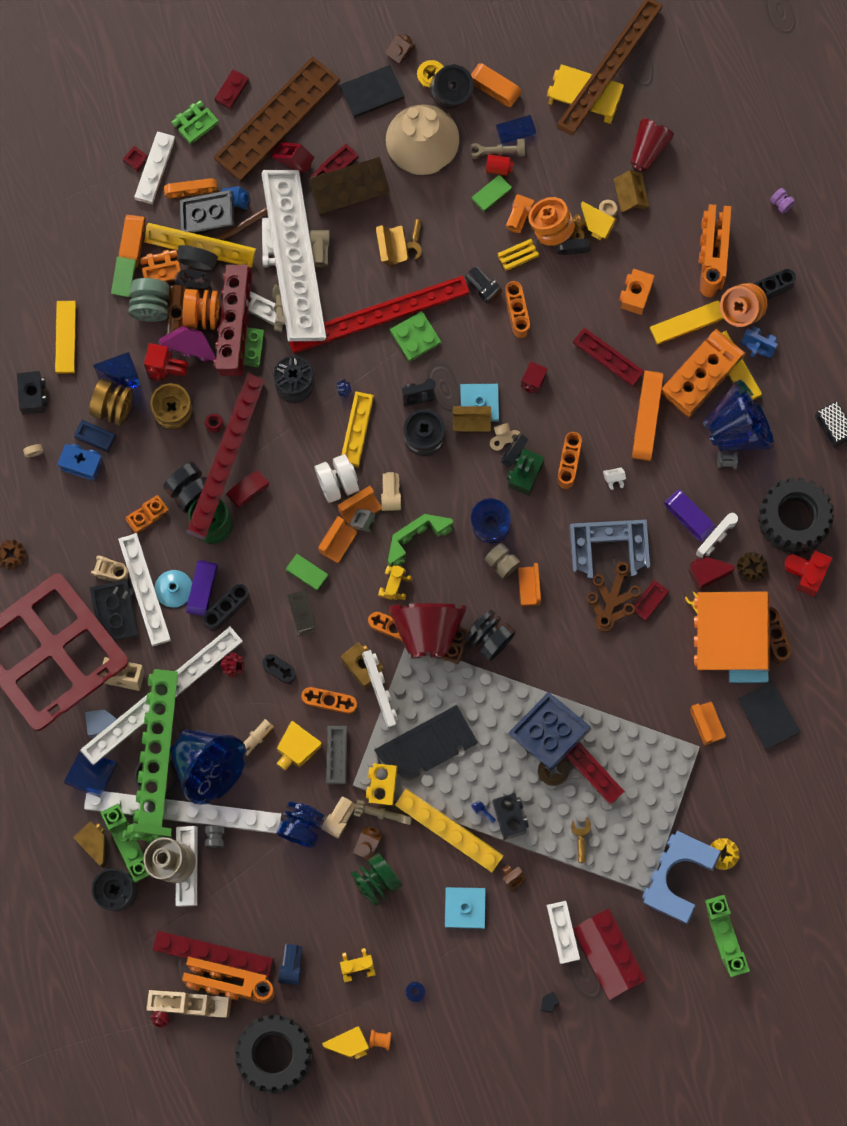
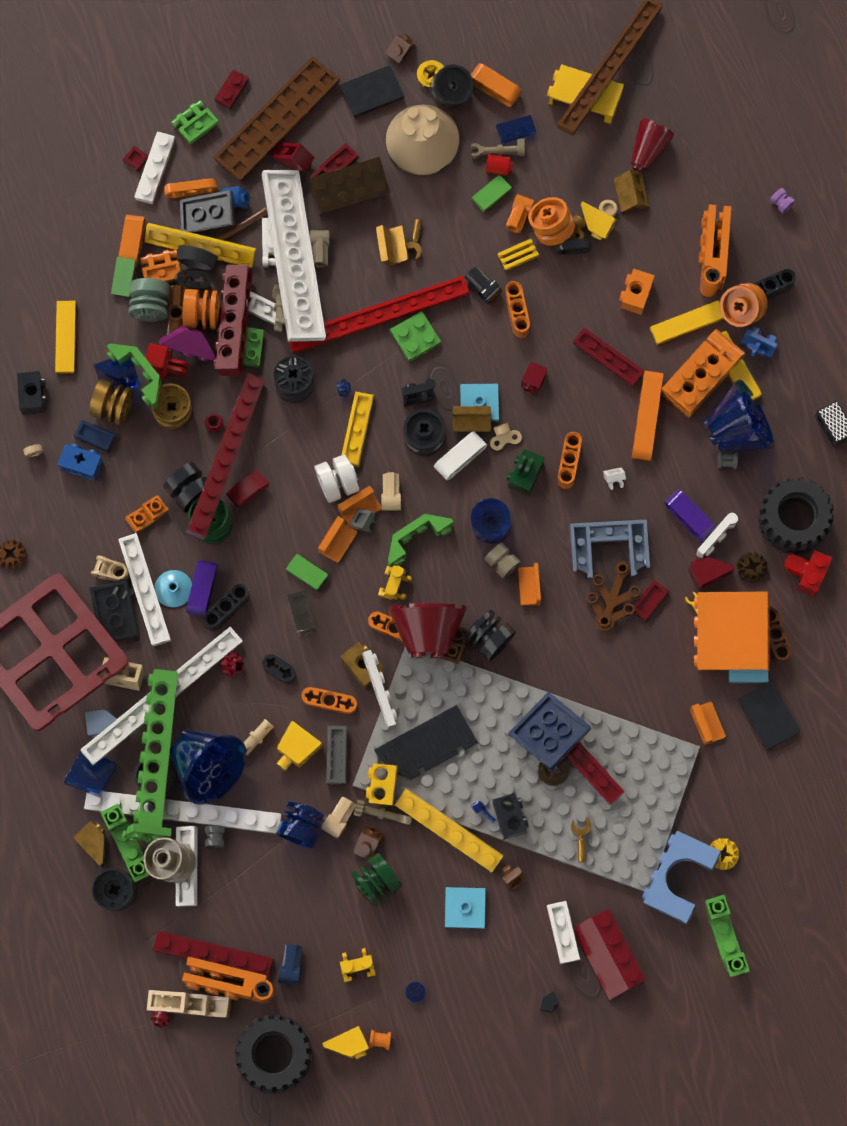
(122, 353): none -> bright green slope
(460, 455): none -> white beam
(514, 450): black beam -> none

